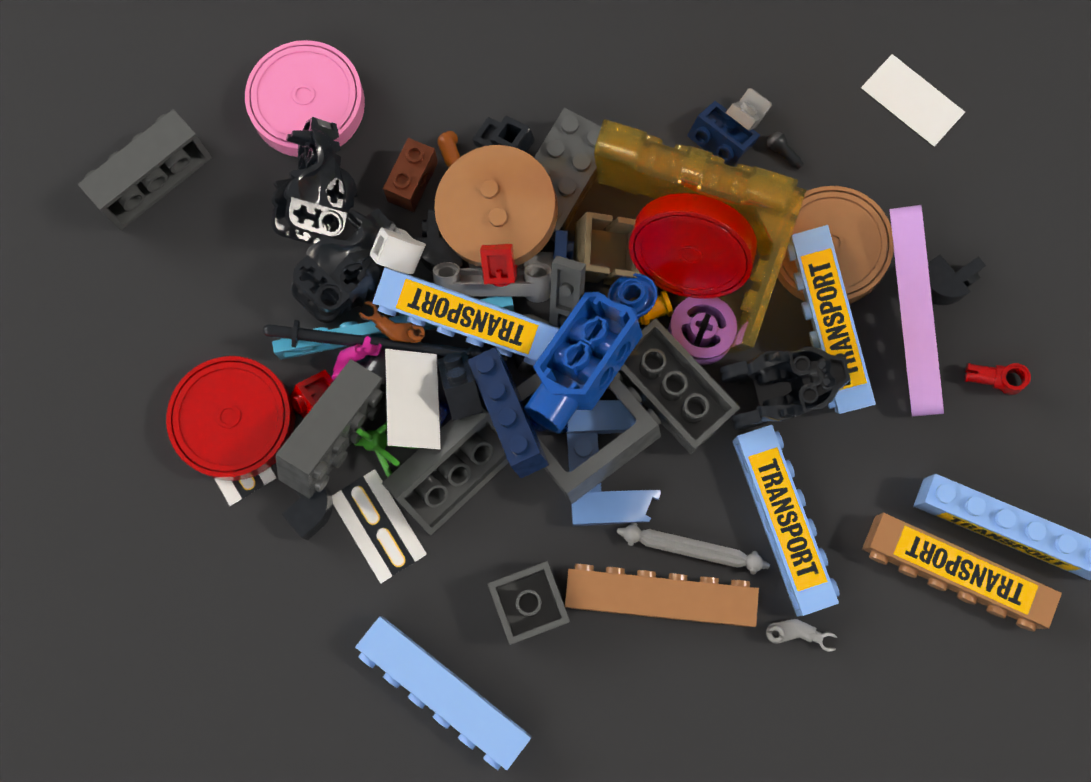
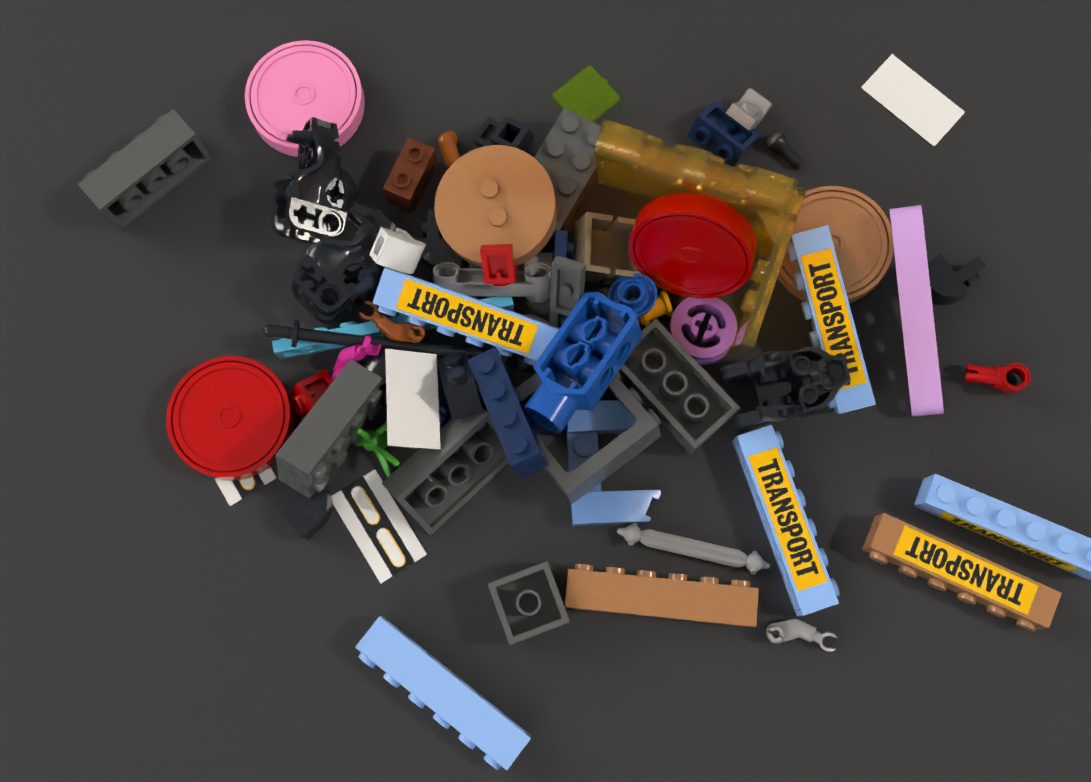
(587, 94): none -> clear neon green piece

